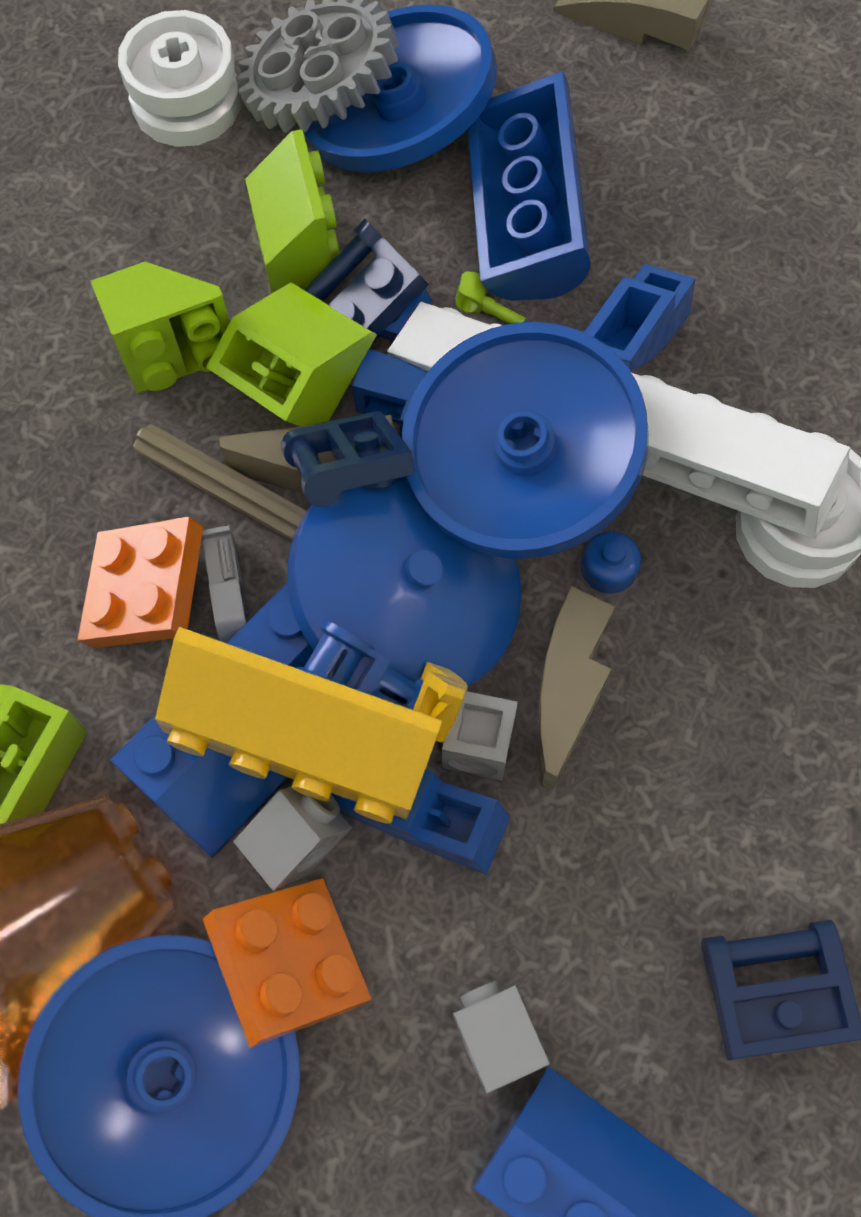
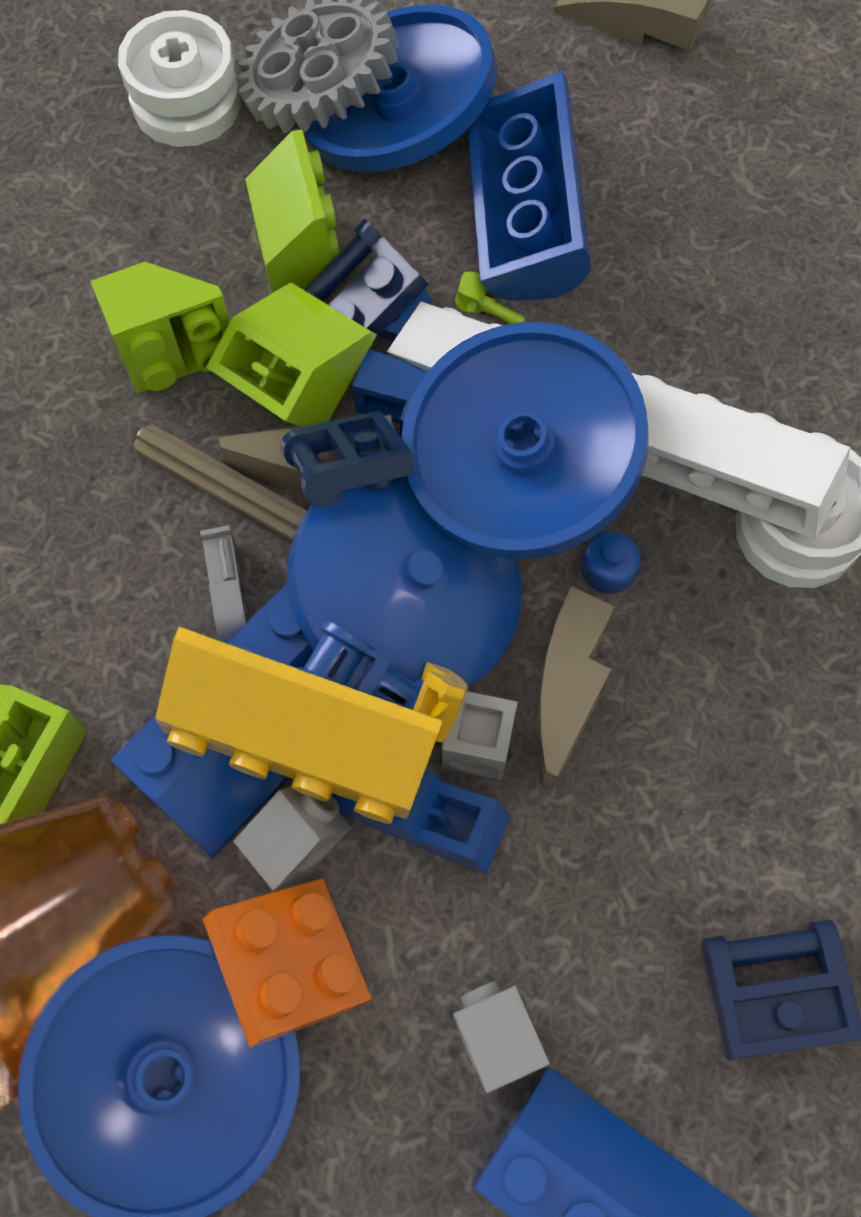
(141, 583): plate -> none
(643, 314): blue slope -> none

